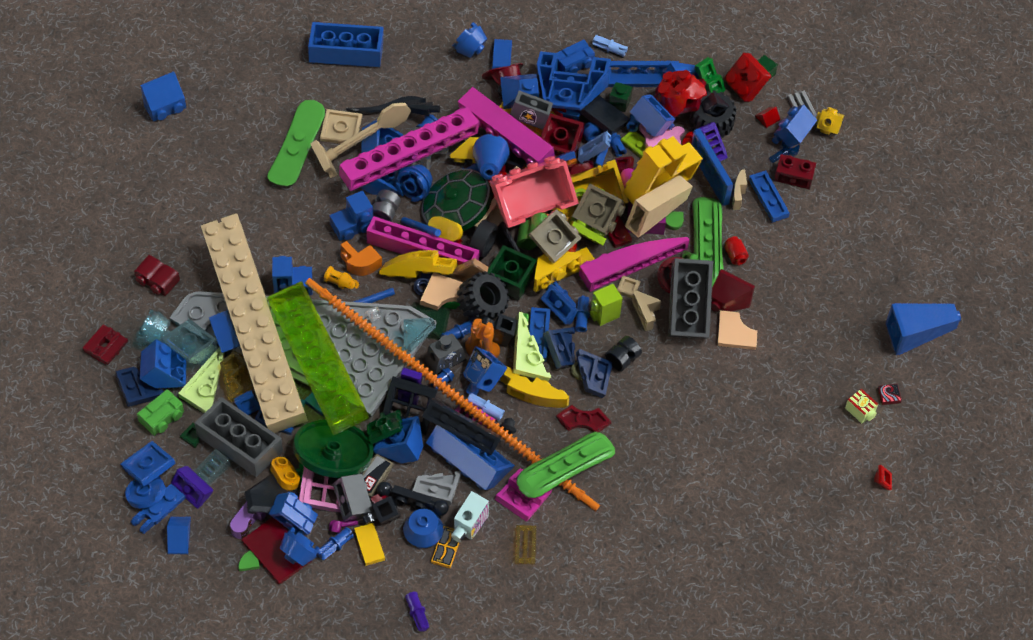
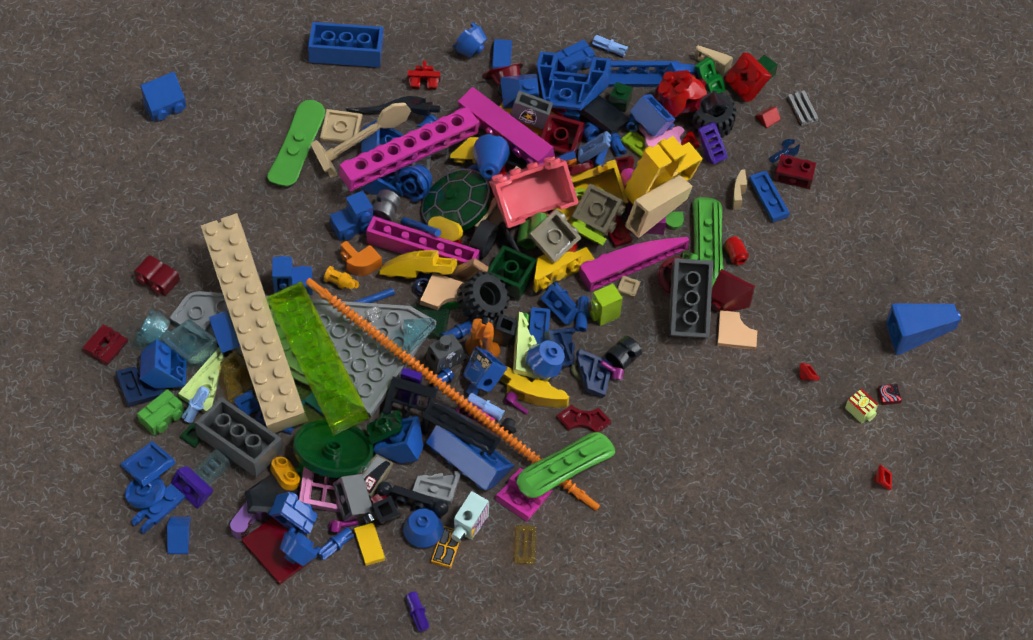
(195, 404): none -> light blue axle
(249, 562): bright green tile -> none
(423, 73): none -> red hips
(511, 399): none -> magenta hand
(545, 359): none -> blue cone
(617, 373): none -> magenta hand
(645, 306): tan slope -> none
(712, 168): blue tile -> none
(721, 61): none -> tan slope
(794, 126): brick -> none
(807, 372): none -> red slope
(836, 121): yellow brick -> none

